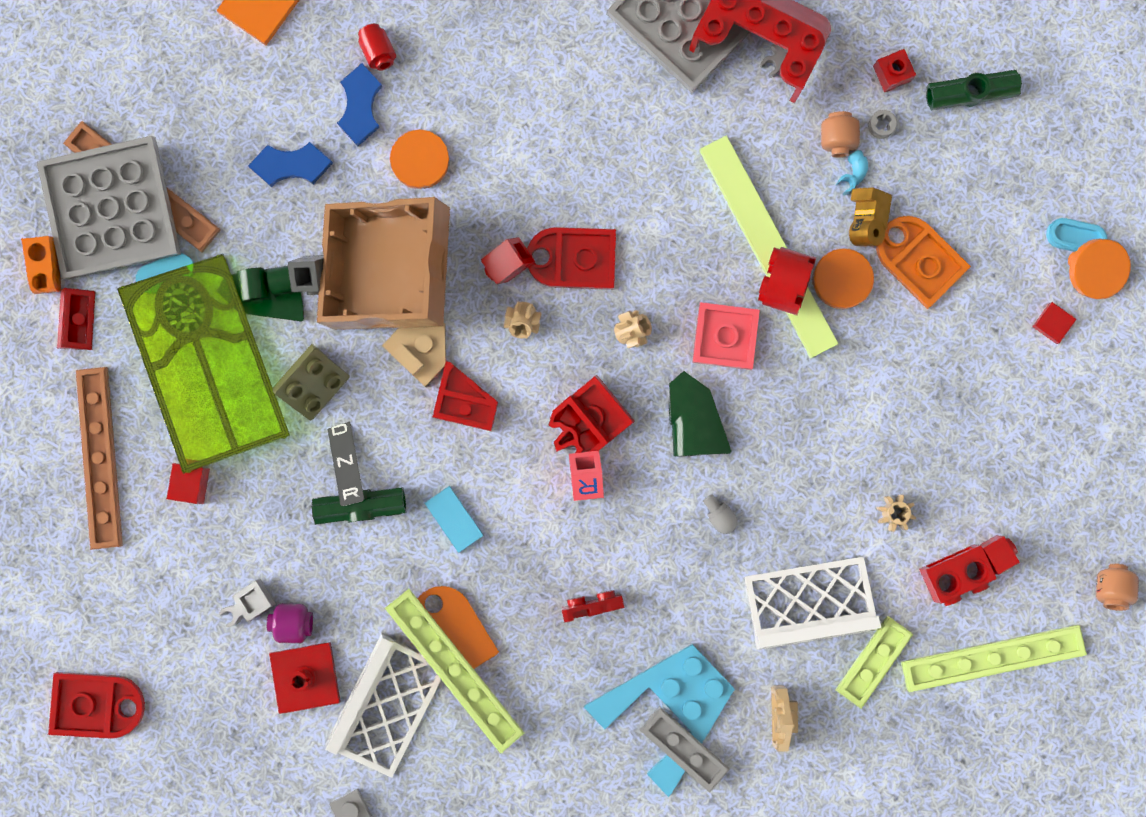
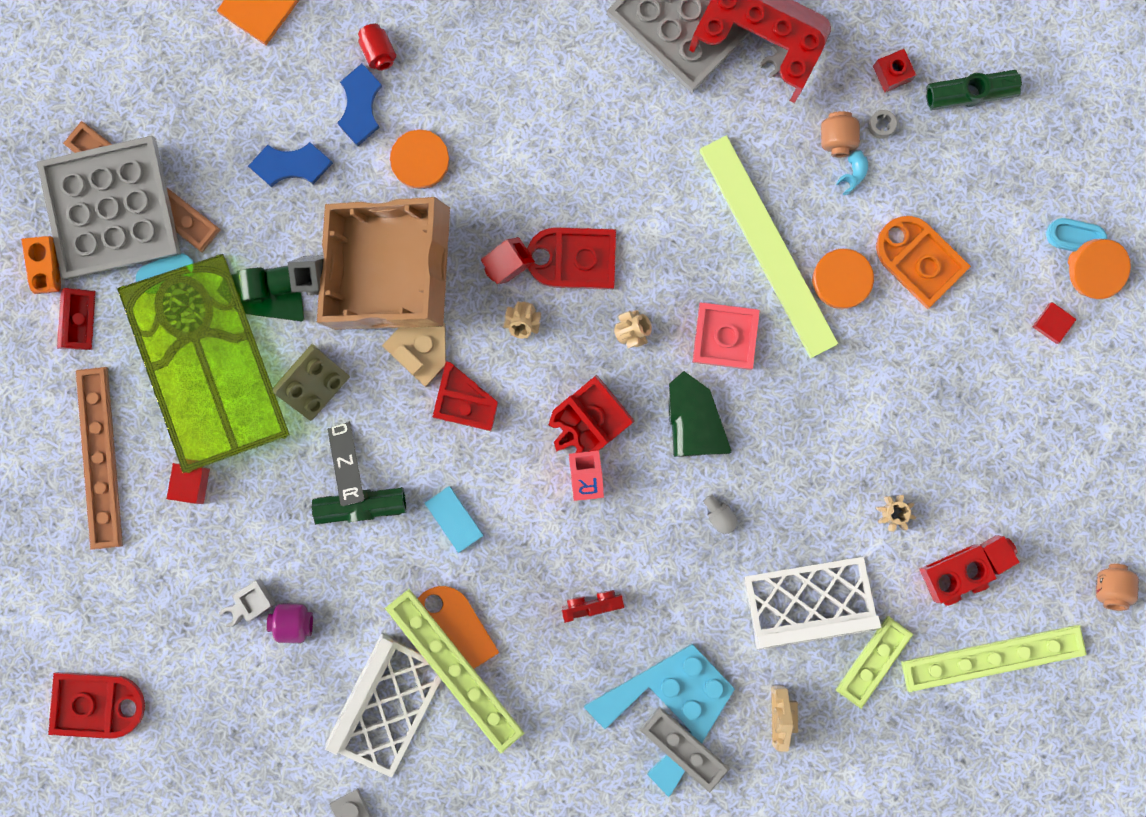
(304, 677): red tile -> none
(788, 280): red brick -> none
(870, 216): pearl gold leg -> none

